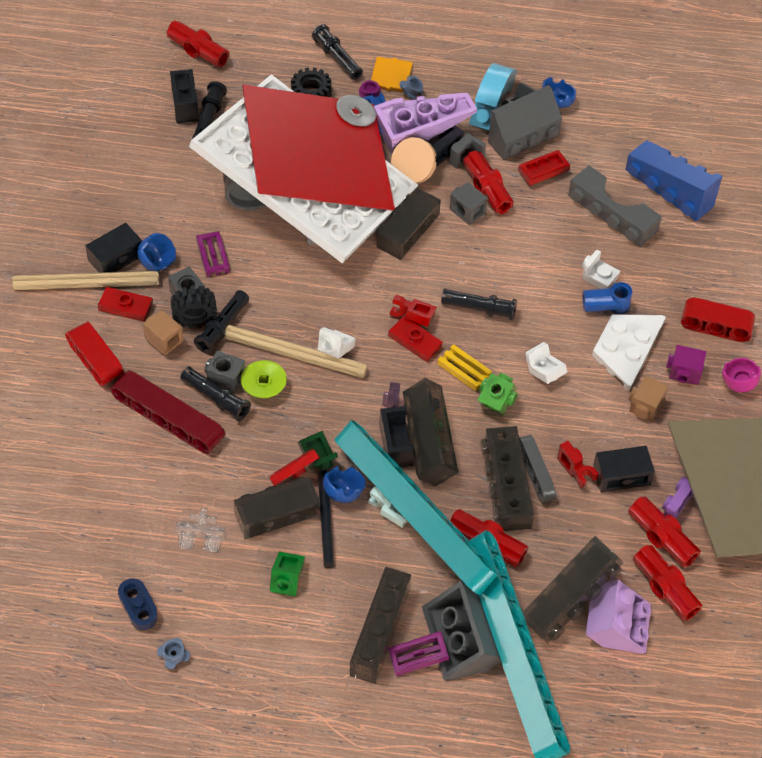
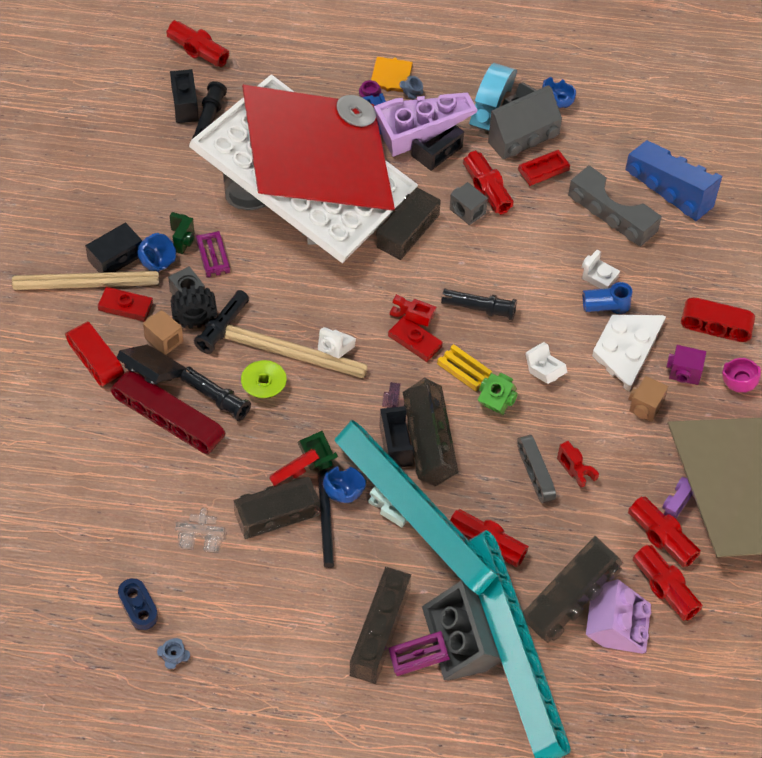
(150, 363): none -> black tile
(183, 230): none -> dark green bracket
(230, 364): dark grey brick -> none
(286, 573): green bracket -> none
(314, 79): black tyre -> none
(332, 45): black pin -> none
(414, 159): light nougat tile -> none
(463, 147): dark grey bracket -> none
(508, 478): clear smoke brick -> none
(624, 468): black panel -> none

